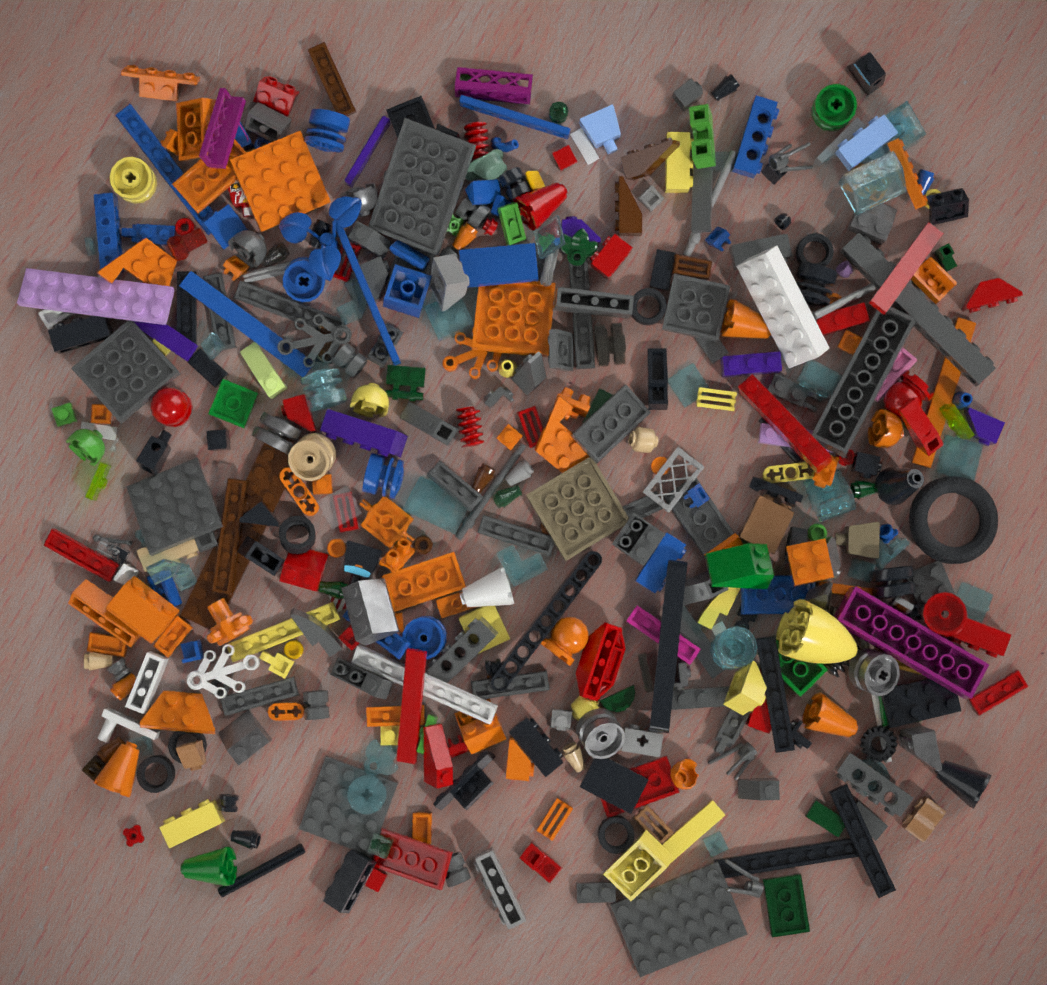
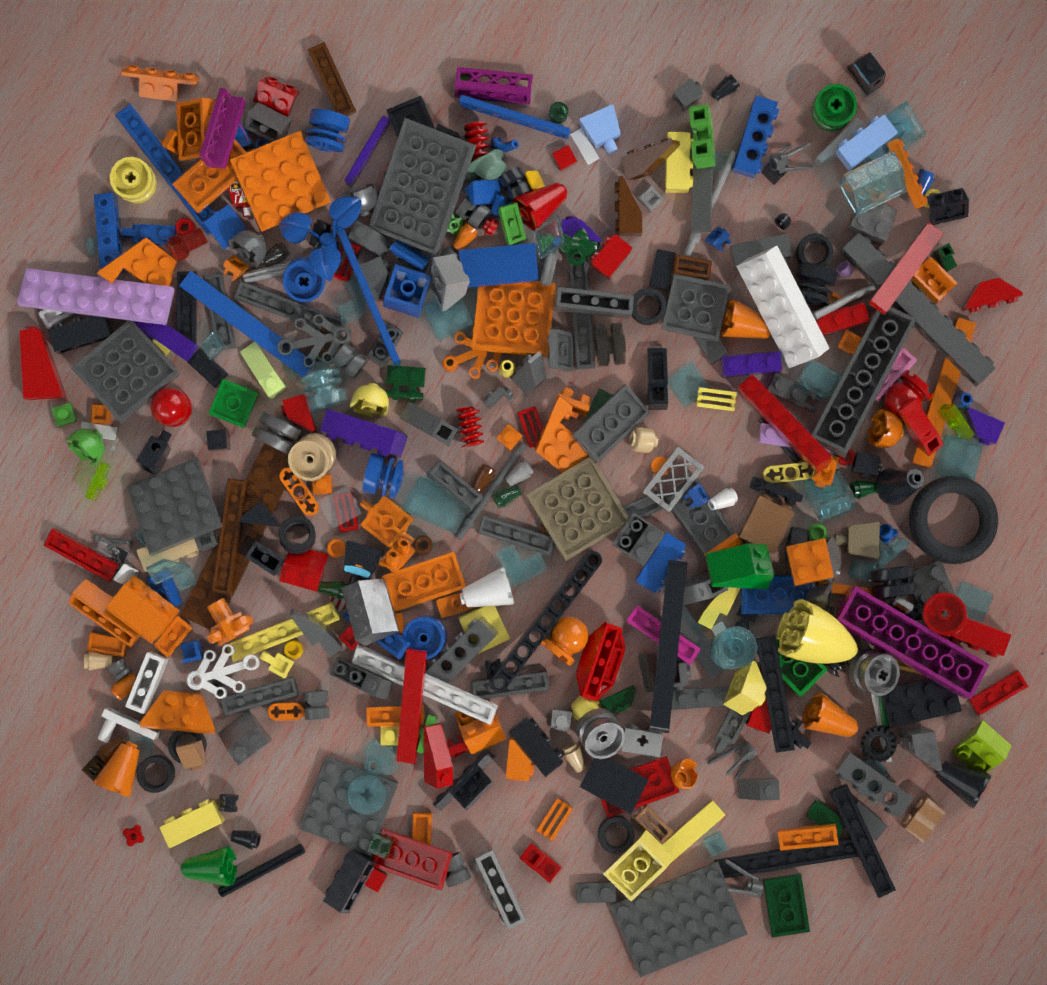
(38, 367): none -> red slope
(723, 499): none -> white cone
(808, 837): none -> orange plate
(982, 748): none -> lime slope

